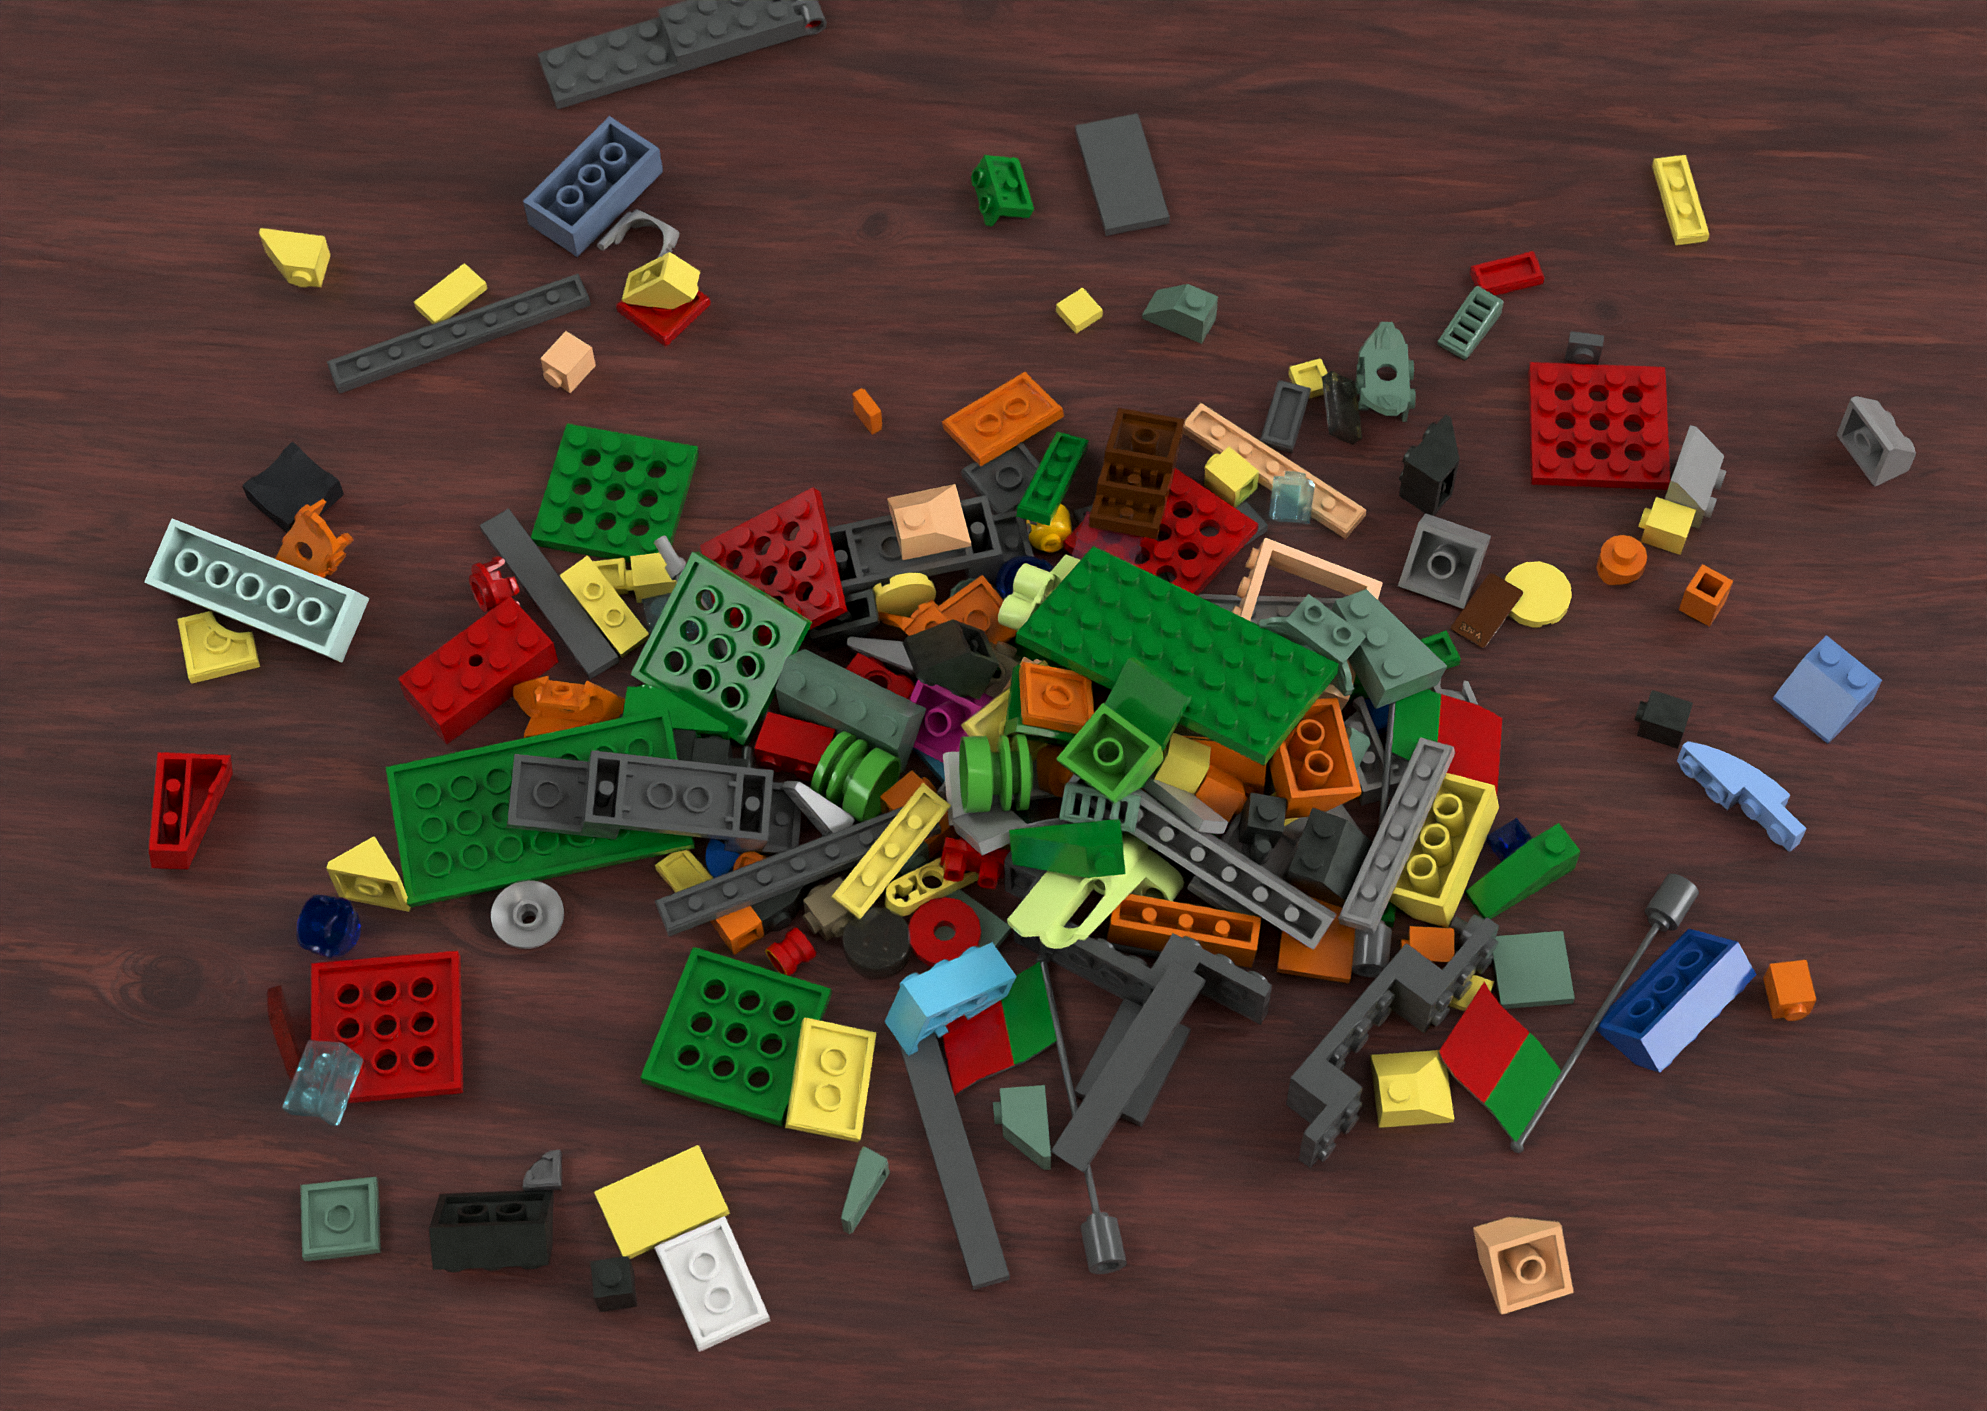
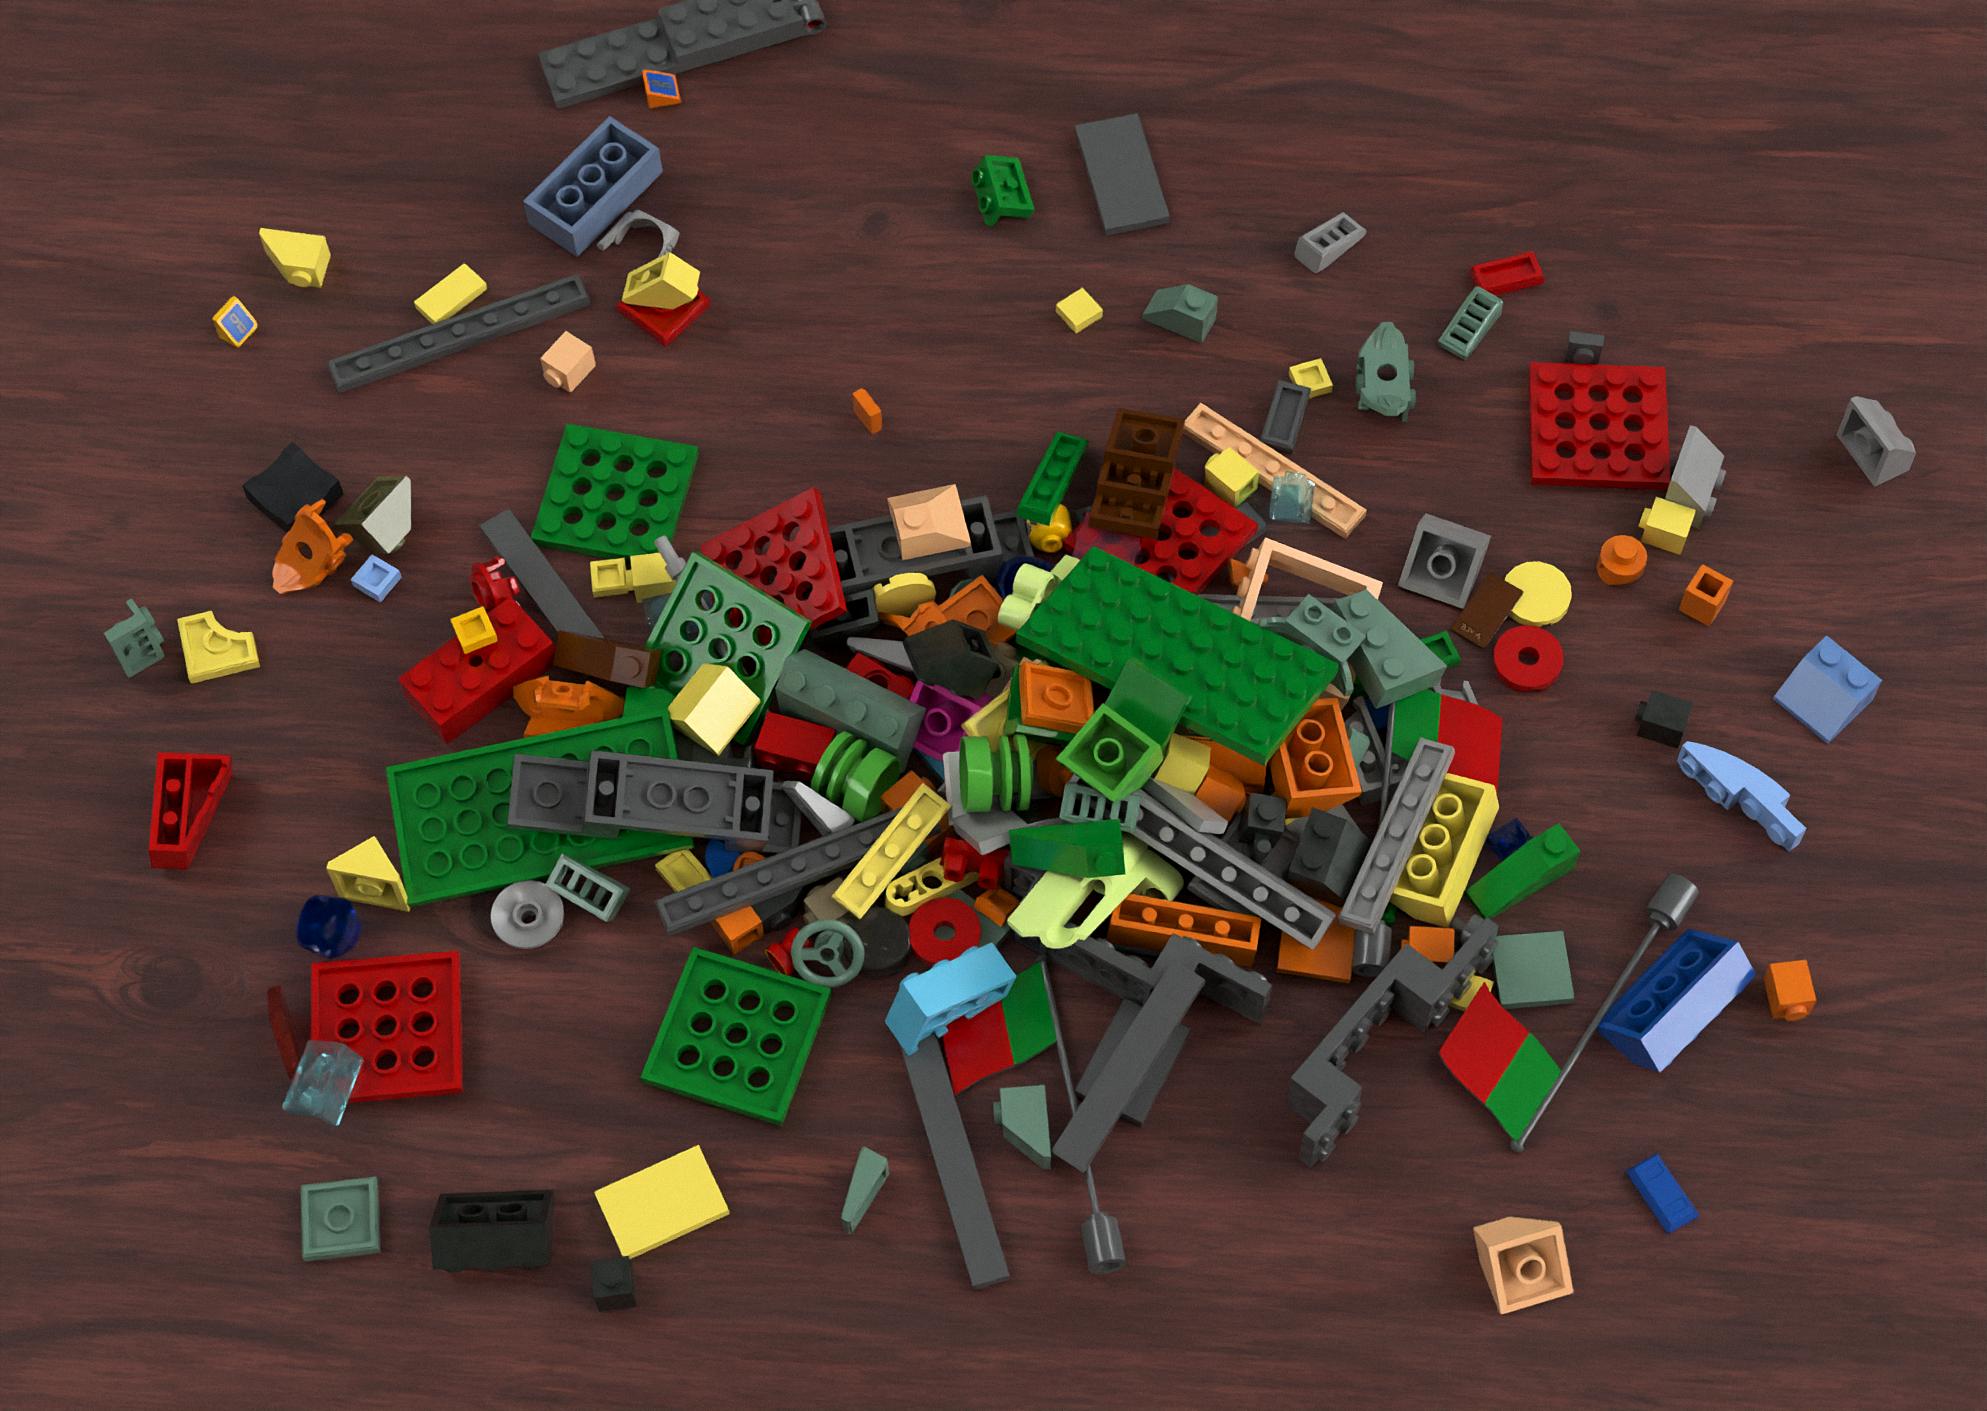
(135, 640): none -> sand green bracket
(234, 322): none -> slope
(257, 590): light aqua brick -> none
(376, 578): none -> light blue plate
(380, 515): none -> slope
(474, 630): none -> yellow plate
(545, 1173): flat silver tile -> none
(593, 876): none -> sand green slope
(604, 606): light yellow plate -> none
(607, 658): none -> reddish brown slope
(660, 88): none -> slope
(712, 707): none -> light yellow slope
(712, 1283): white tile -> none
(827, 939): none -> sand green piece
(831, 1080): light yellow tile -> none
(996, 905): none -> orange tile
(1002, 419): orange tile -> none
(1003, 478): dark grey tile -> none
(1237, 571): none -> orange slope
(1317, 257): none -> light grey slope
(1342, 407): clear smoke plate -> none
(1411, 1089): light yellow slope -> none
(1431, 468): pearl dark grey slope -> none
(1531, 641): none -> red tile
(1662, 1193): none -> blue tile
(1680, 200): light yellow tile -> none

